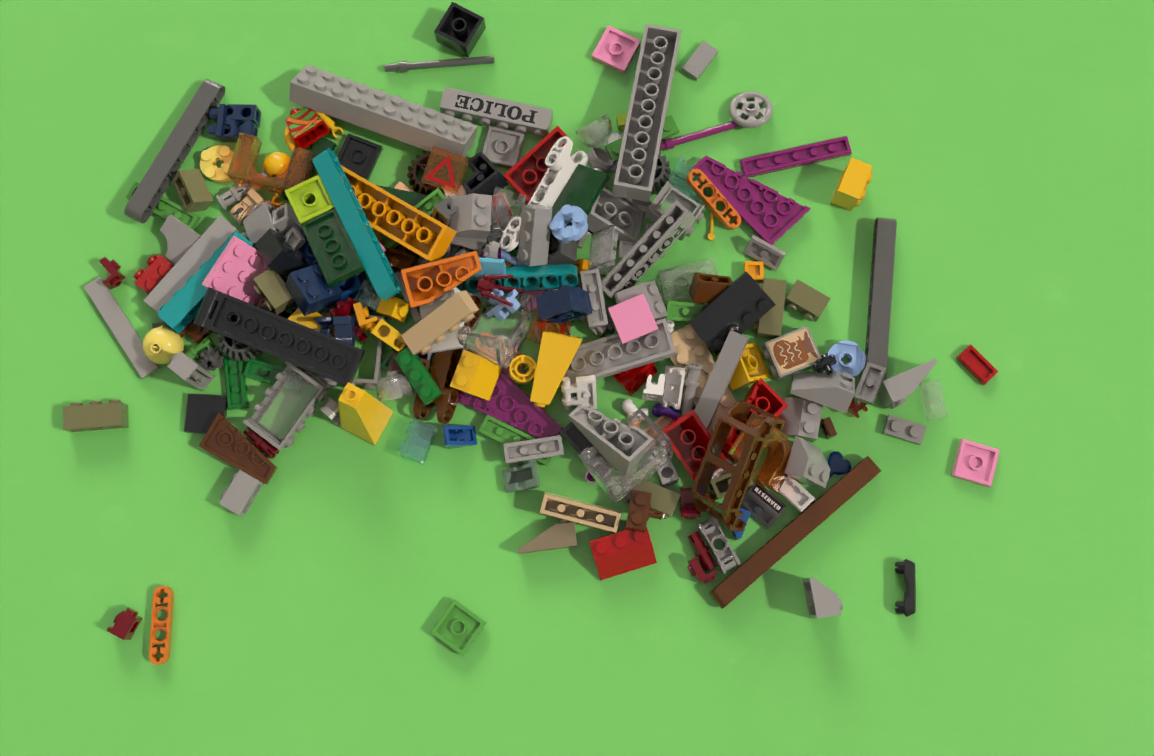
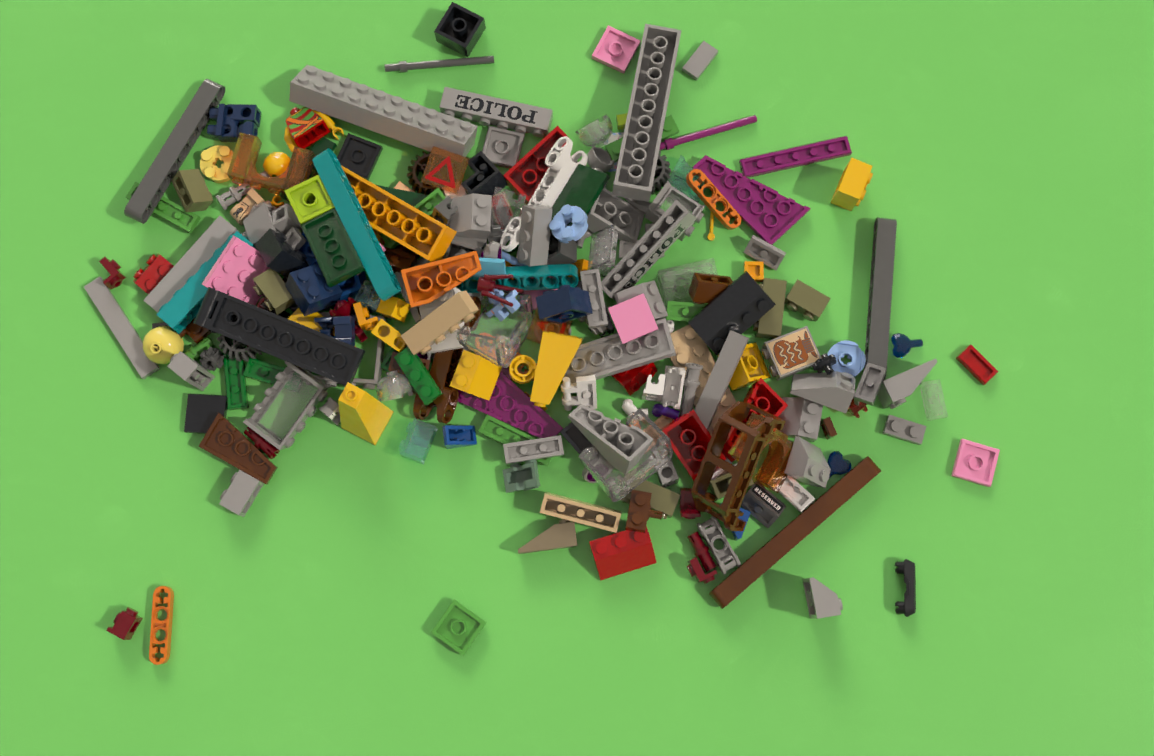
(95, 416): olive brick -> none
(179, 238): light grey tile -> none
(750, 109): light grey plate -> none
(903, 344): none -> rock

